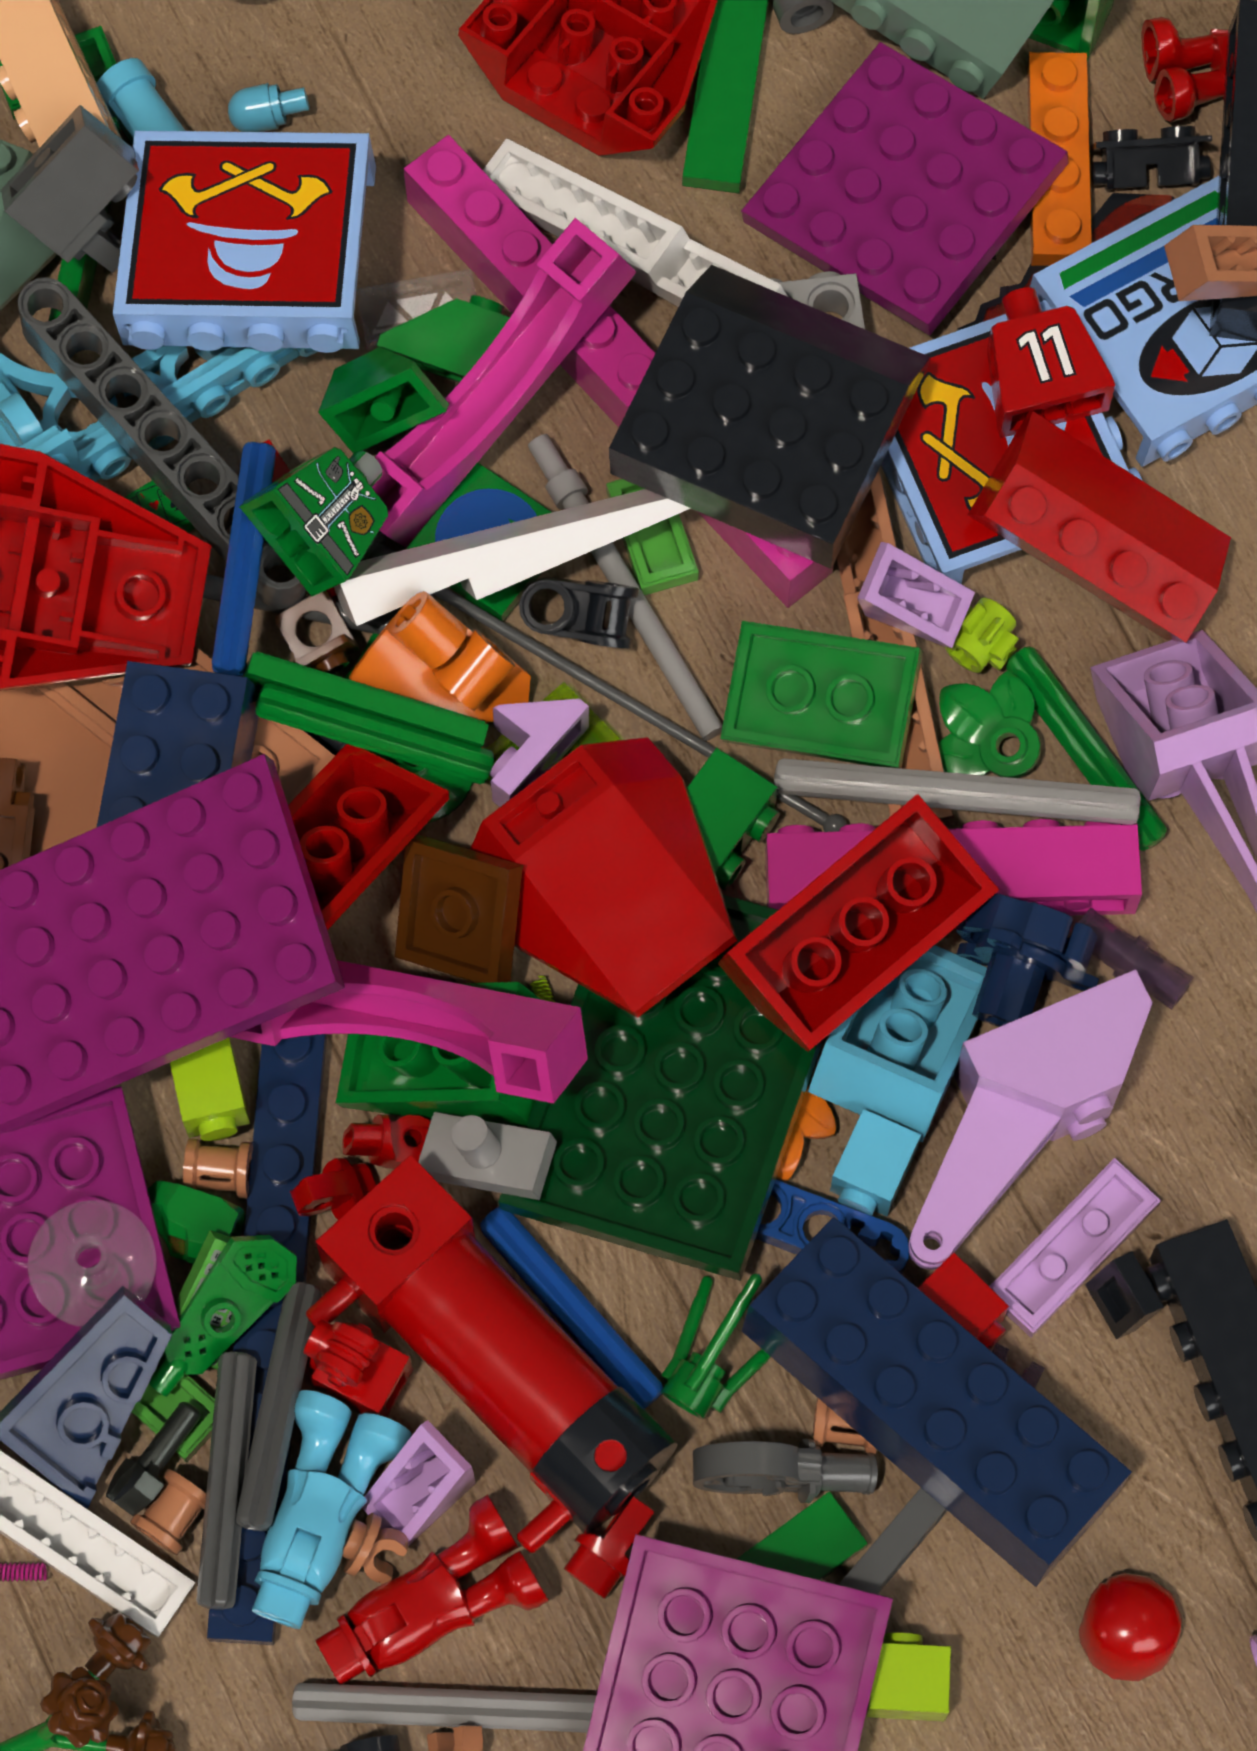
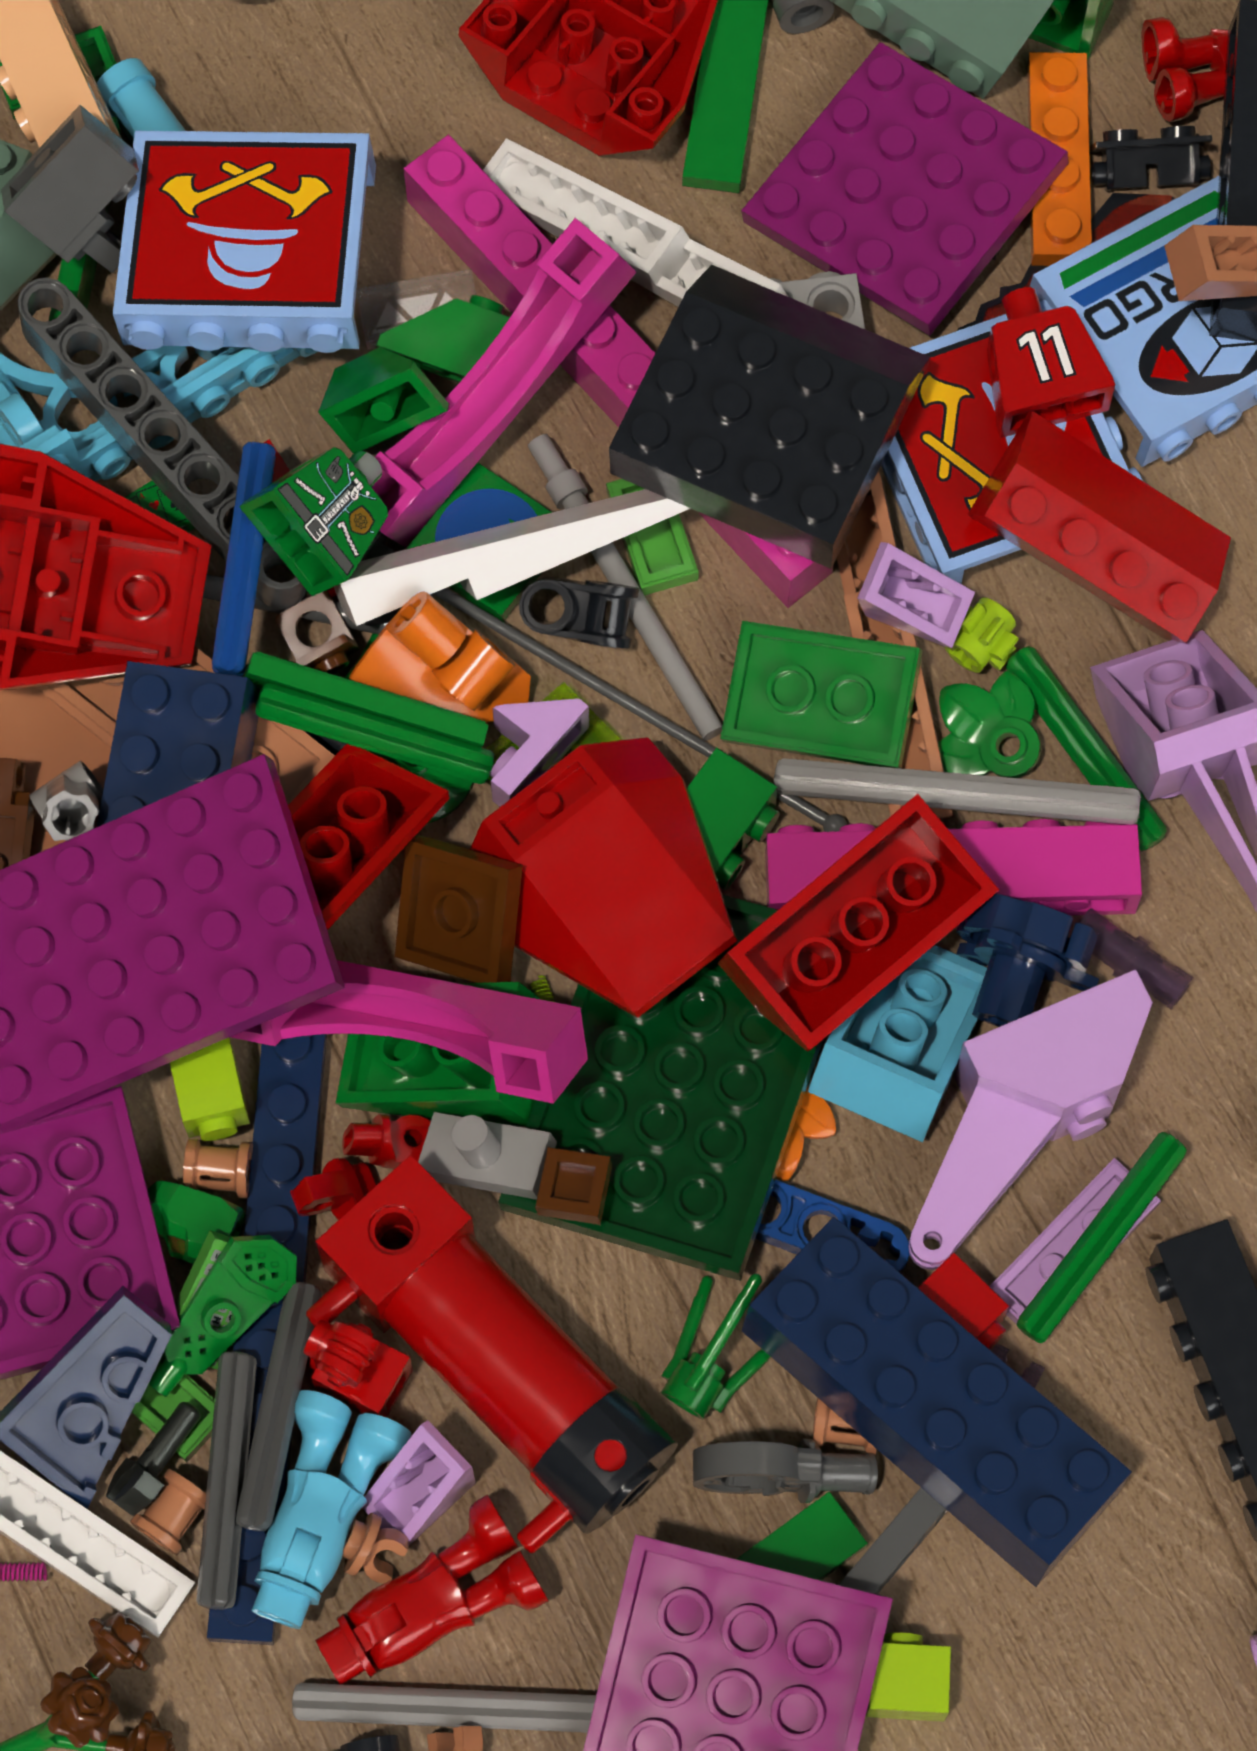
(69, 802): none -> light grey piece
(79, 1292): clear dish -> none
(265, 107): medium azure cylinder -> none
(570, 1306): blue axle -> none
(574, 1186): none -> reddish brown plate
(602, 1559): red piece -> none
(874, 1164): medium azure brick -> none
(1101, 1237): none -> green axle
(1124, 1295): black plate -> none
(1130, 1627): red hair -> none

